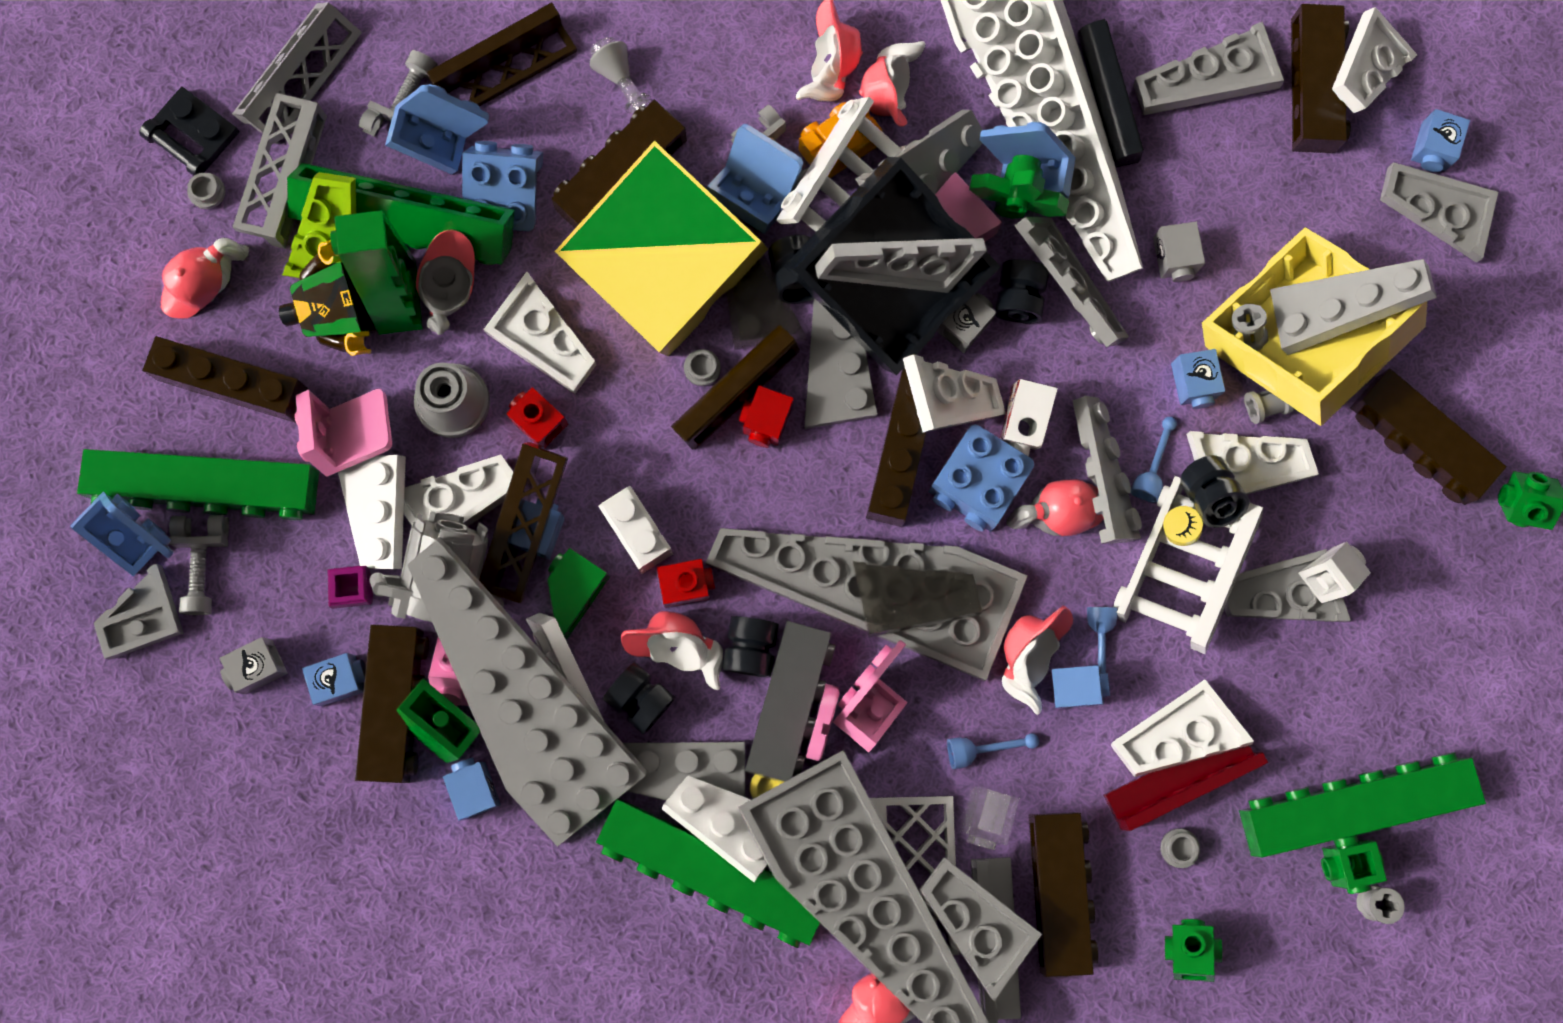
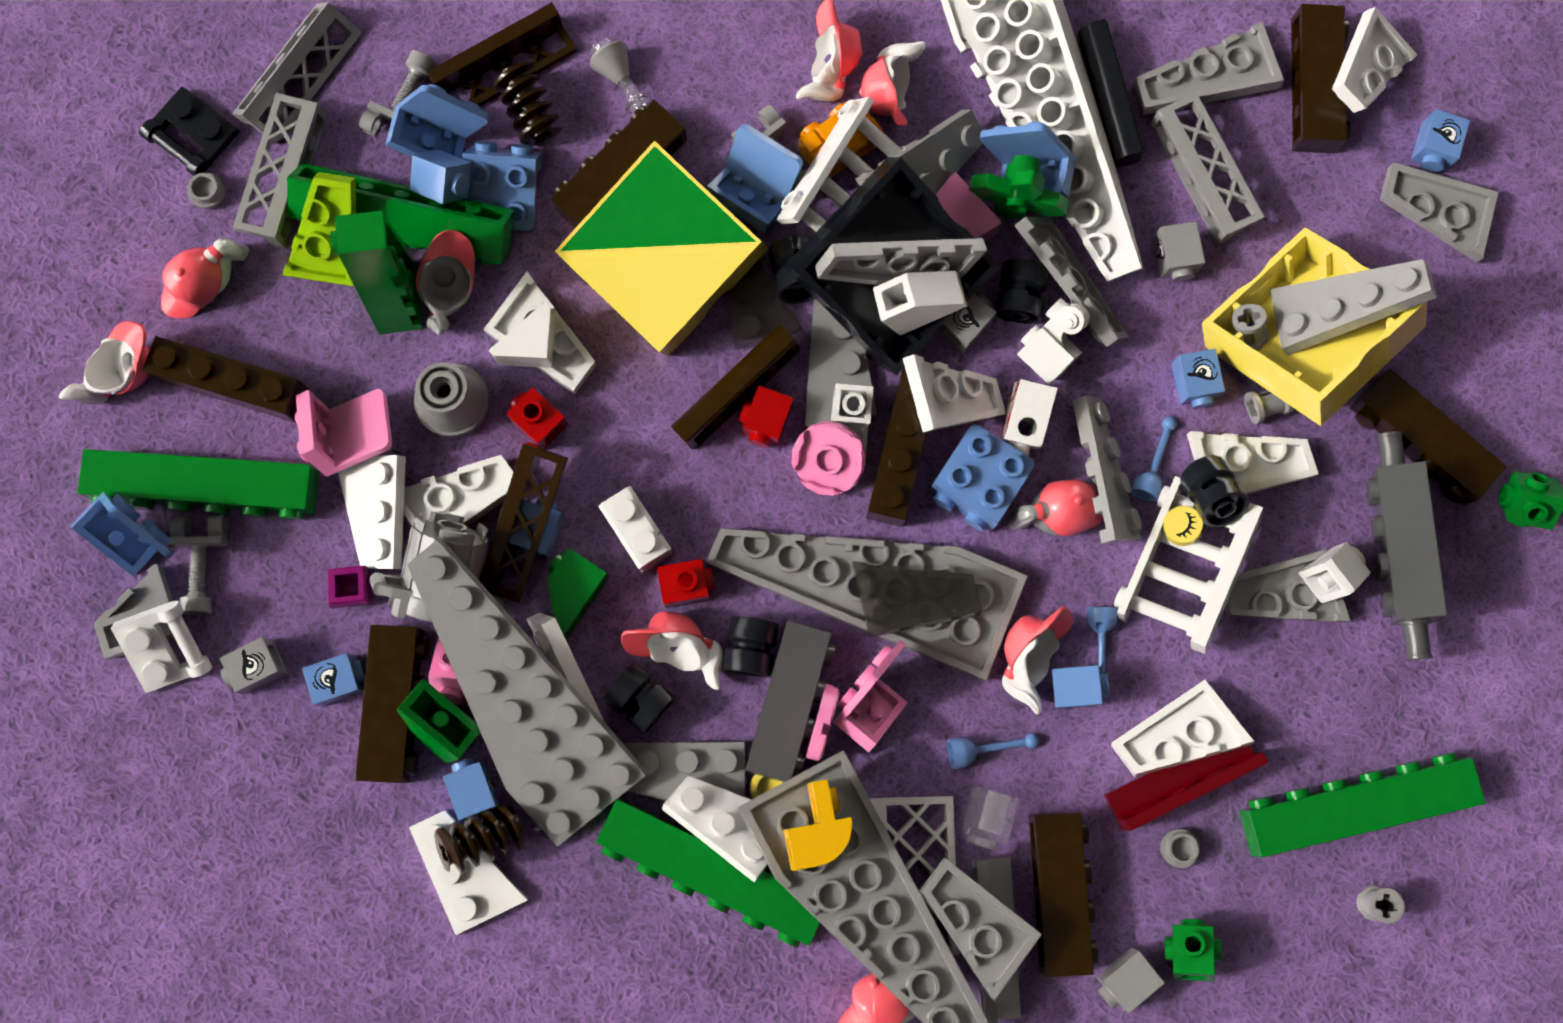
(113, 366): none -> white hair
(151, 652): none -> white plate
(328, 305): torso -> none
(440, 176): none -> medium blue brick
(469, 895): none -> white wing
(479, 837): none -> dark brown piece
(525, 104): none -> dark brown piece
(529, 342): none -> white slope
(702, 367): light grey plate -> none
(824, 840): none -> yellow brick
(829, 458): none -> bright pink tile
(853, 408): none -> white slope
(918, 299): none -> white slope
(1048, 348): none -> white brick
(1128, 981): none -> light grey brick
(1194, 174): none -> light grey fence
(1365, 866): green brick -> none
(1408, 545): none -> dark grey brick

